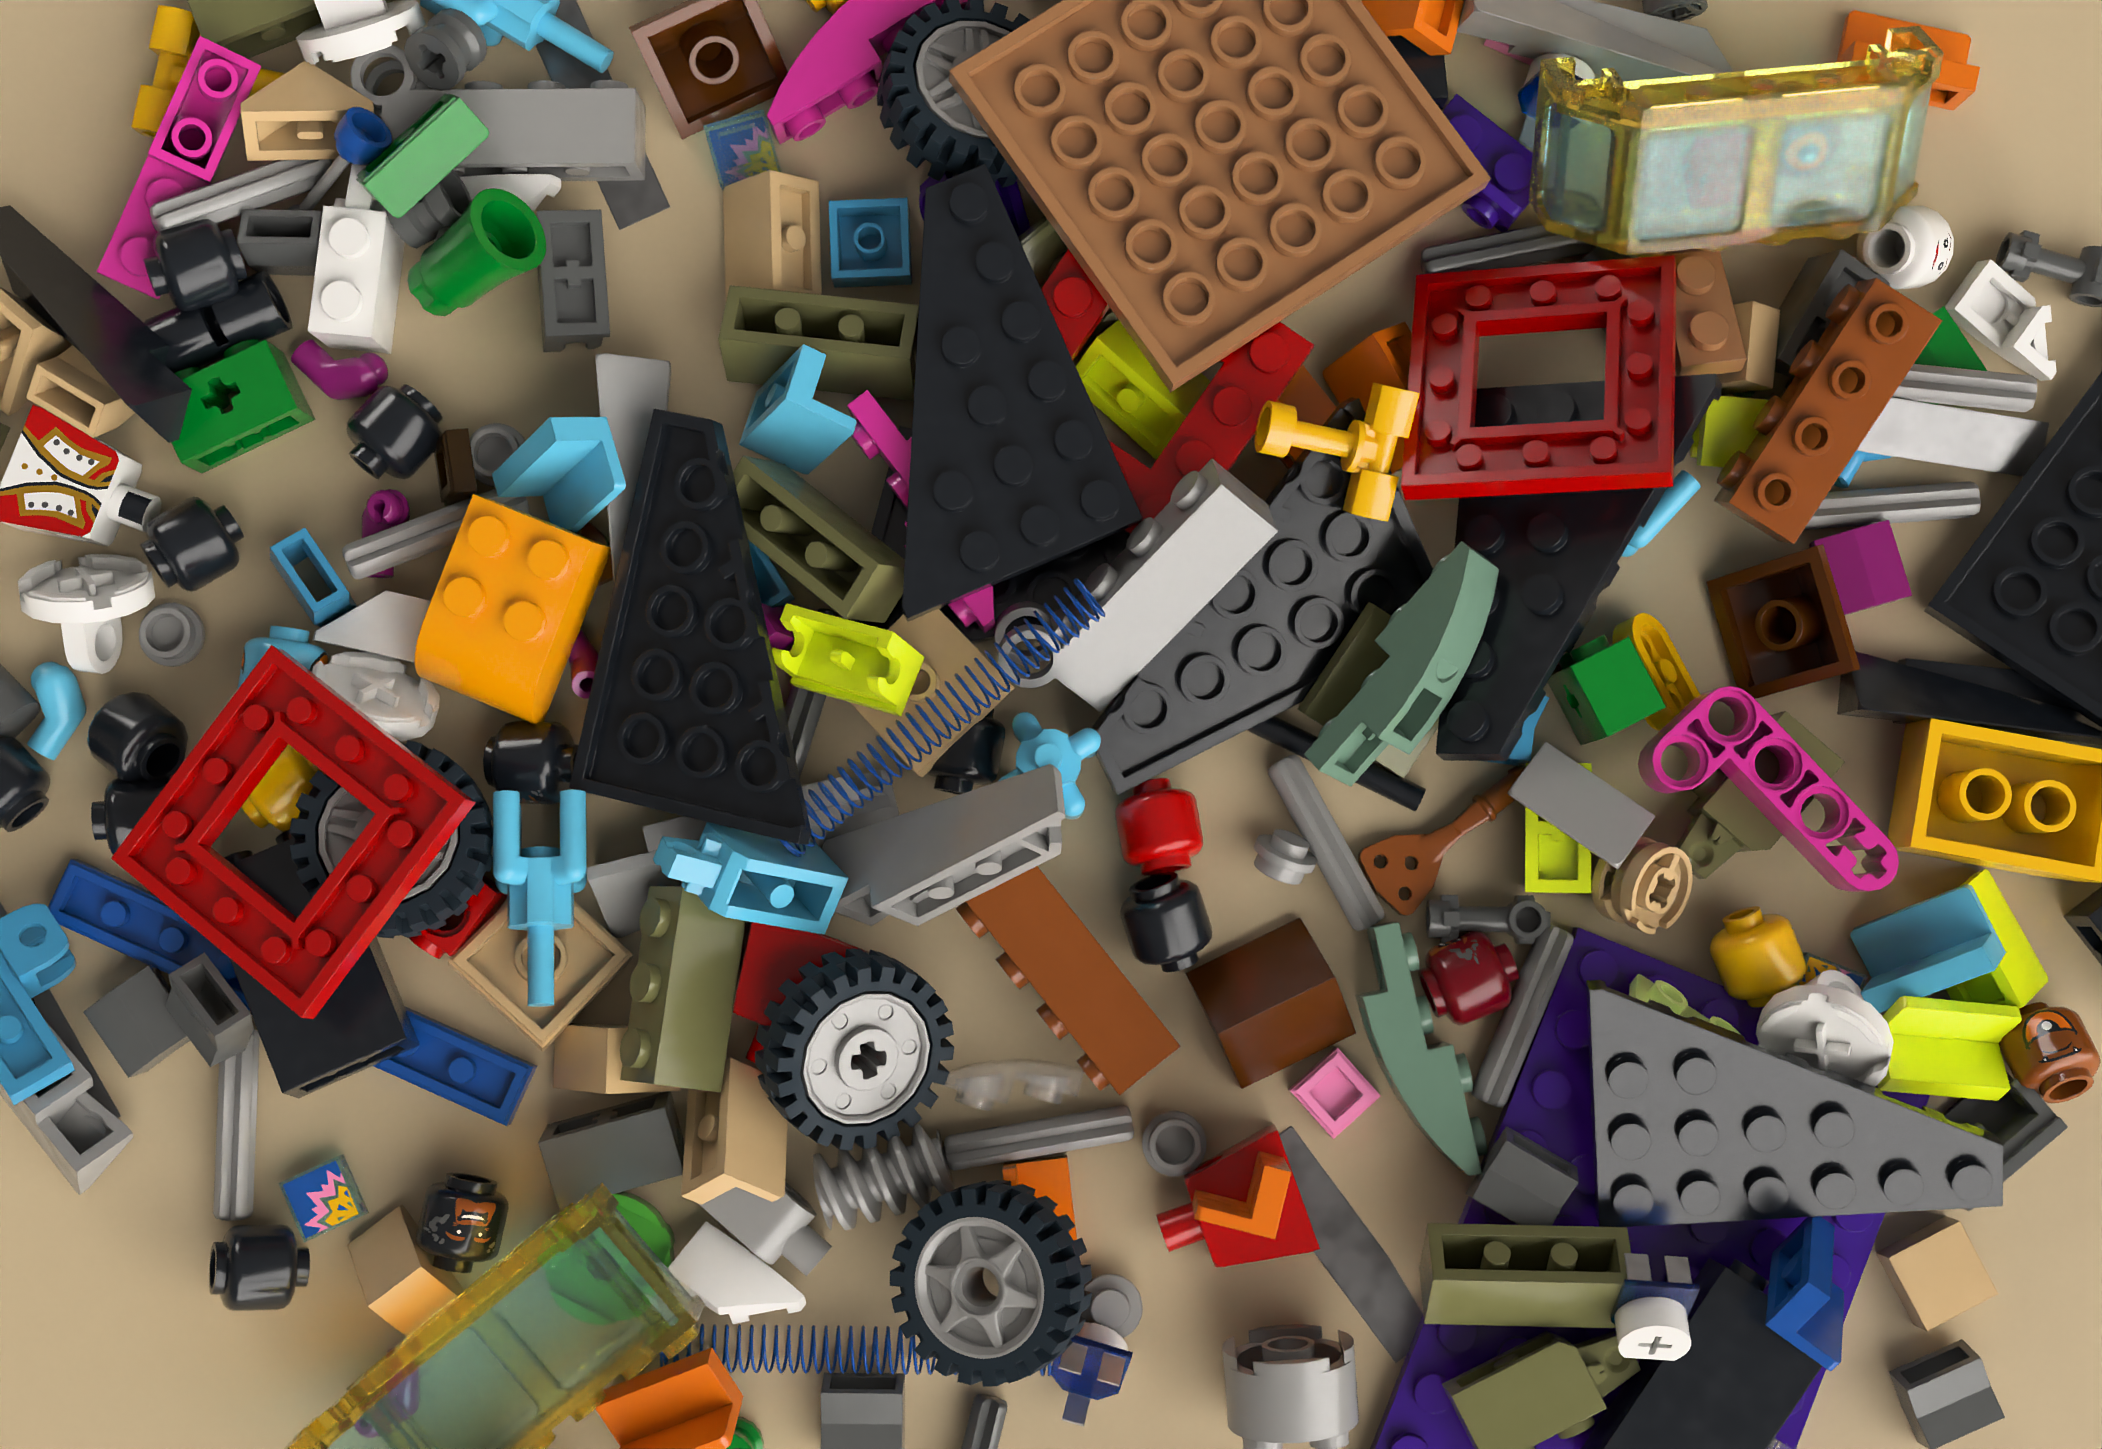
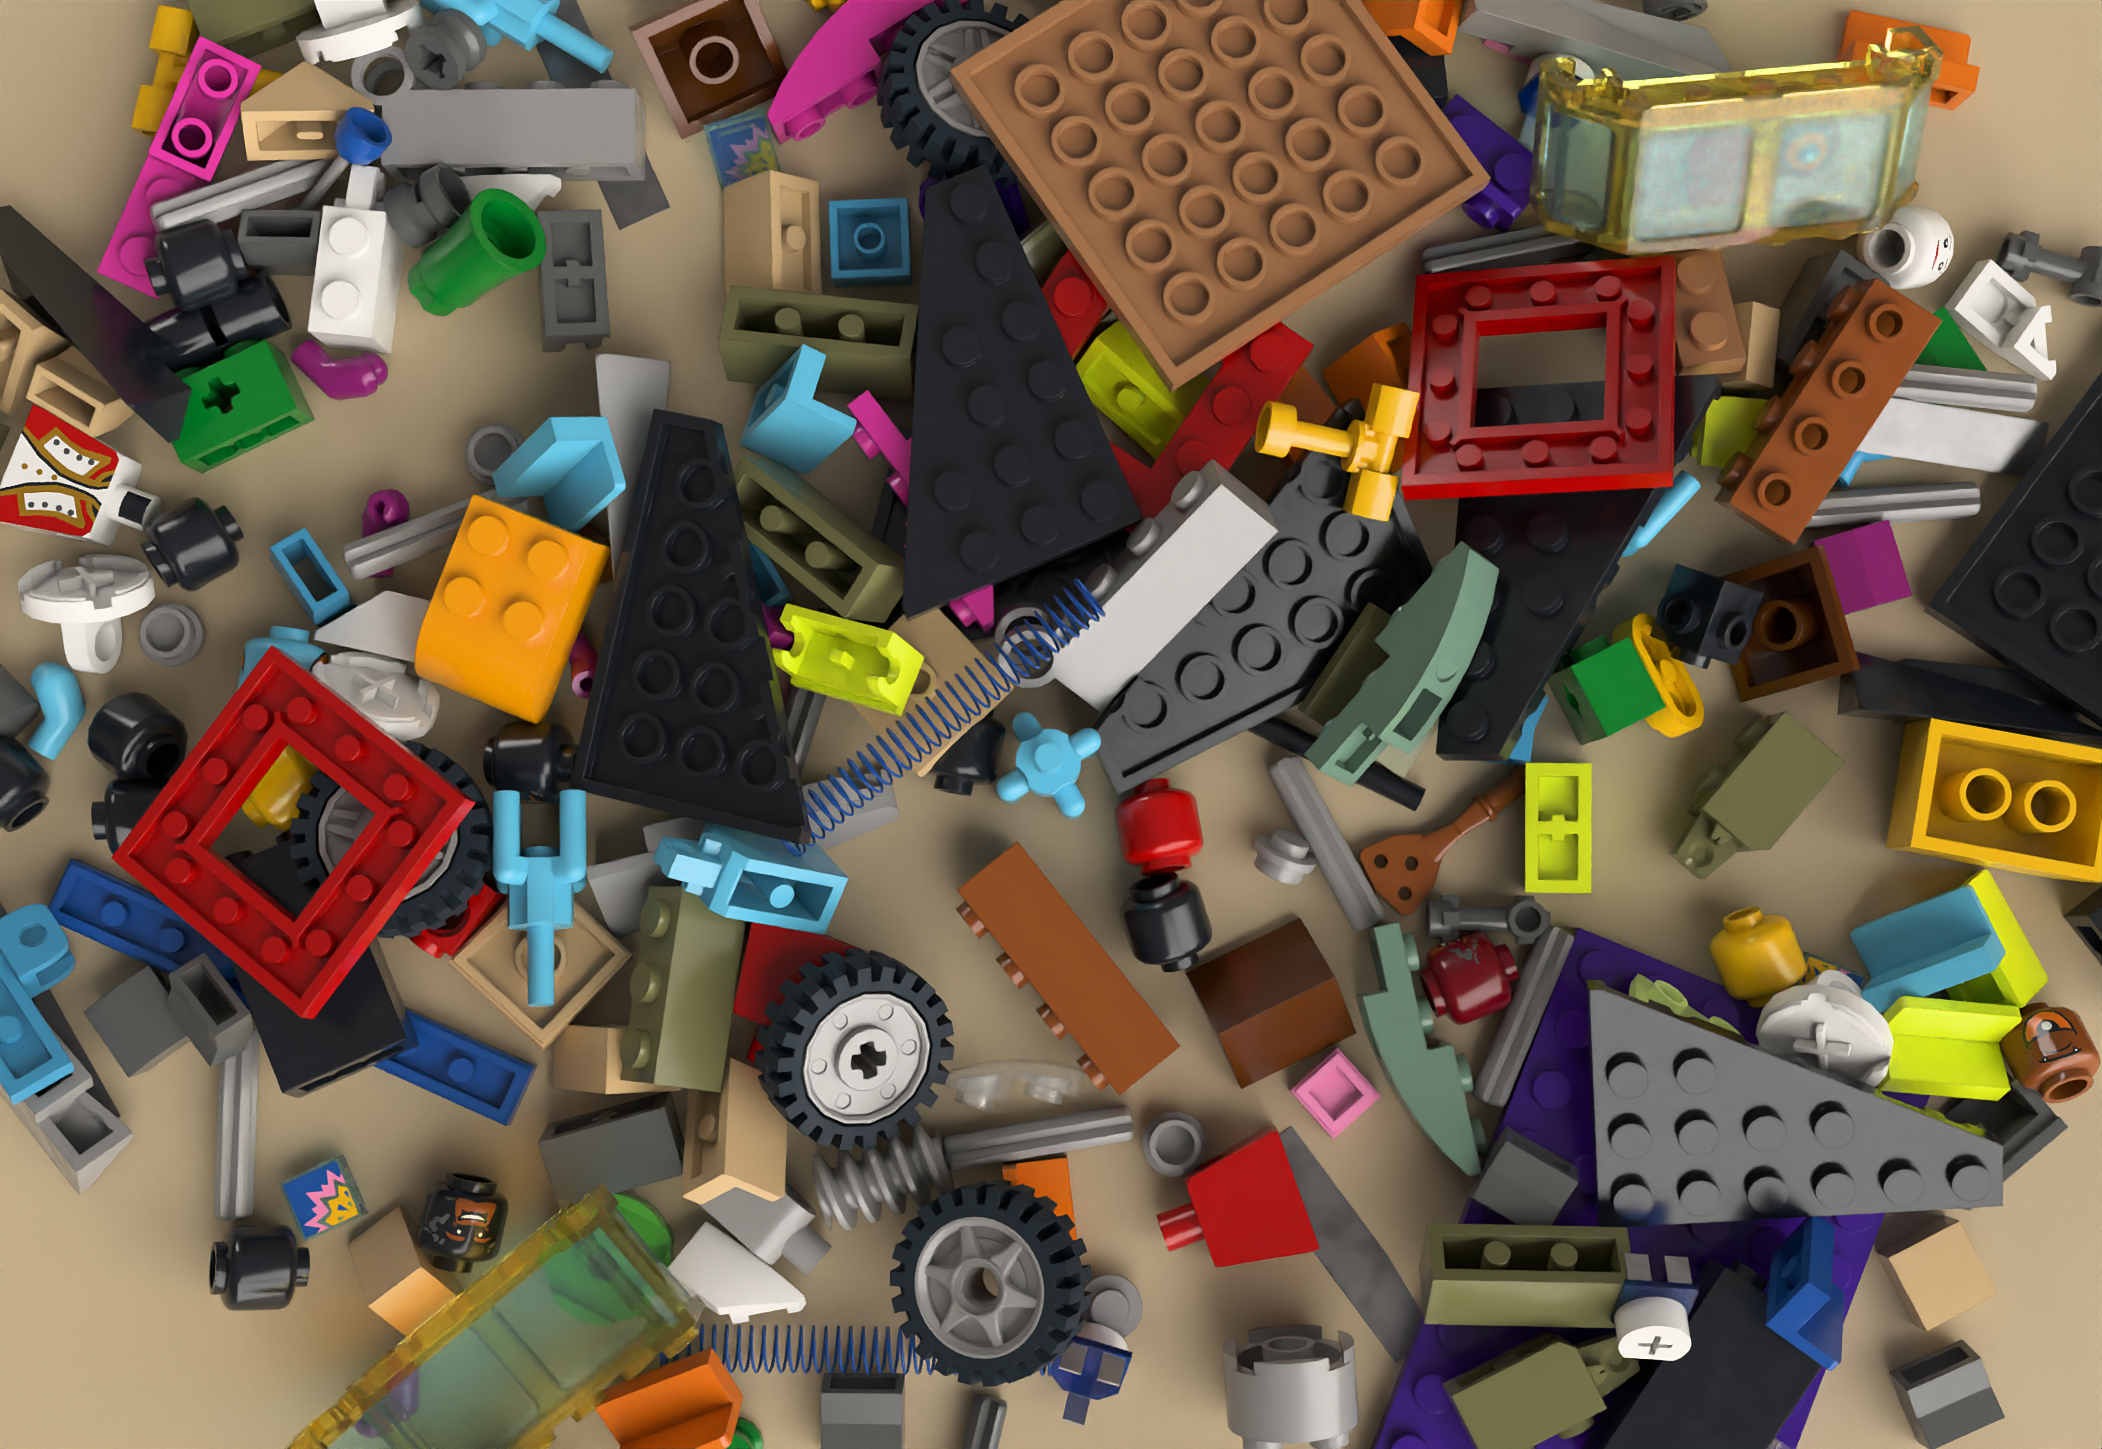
(394, 432): black head -> none
(423, 155): slope -> none
(455, 466): dark brown tile -> none
(950, 849): light grey wedge -> none
(1263, 1205): orange panel -> none
(1581, 805): light grey slope -> none
(1646, 888): tan wheel -> none
(1705, 617): none -> black brick
(1781, 799): dark pink beam -> none

